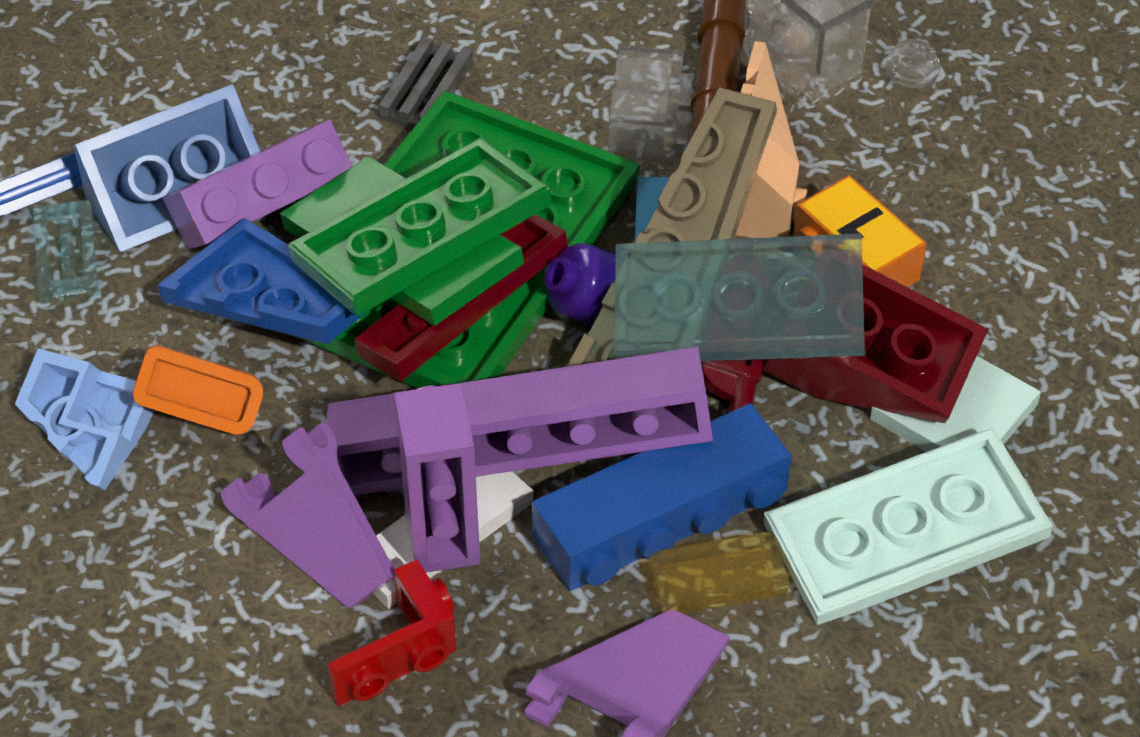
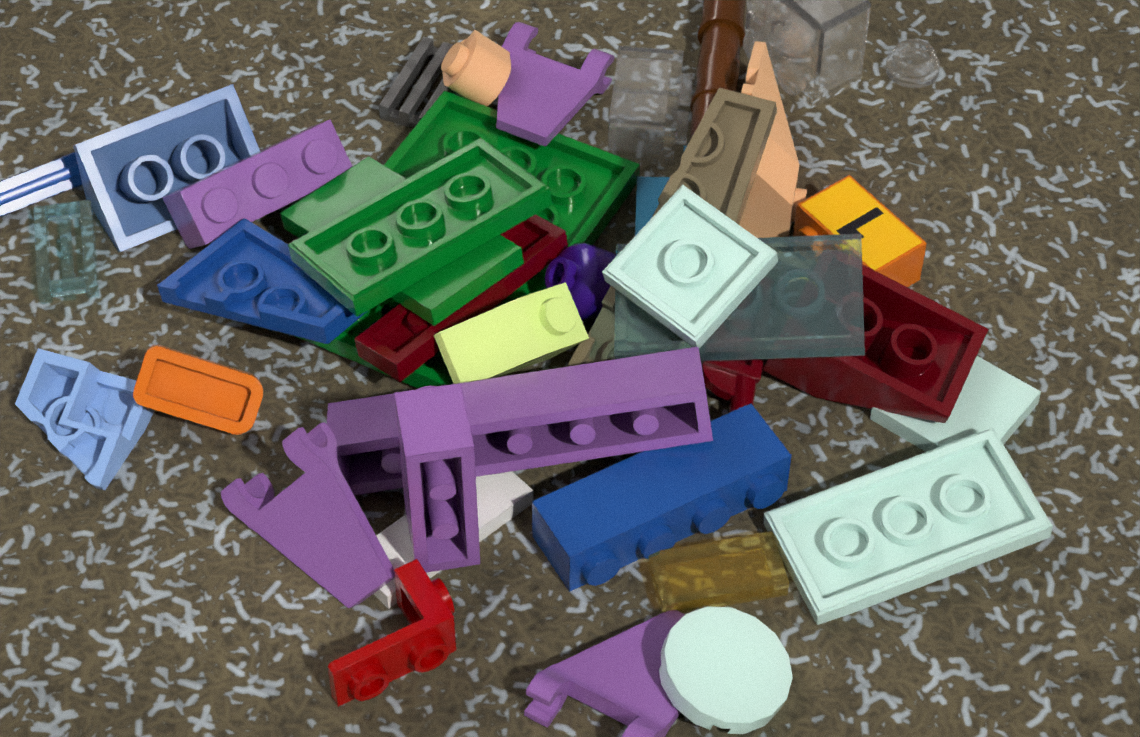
(476, 68): none -> light nougat plate
(512, 336): none -> yellowish green slope
(544, 92): none -> medium lavender flag
(690, 267): none -> light aqua tile
(725, 669): none -> light aqua tile

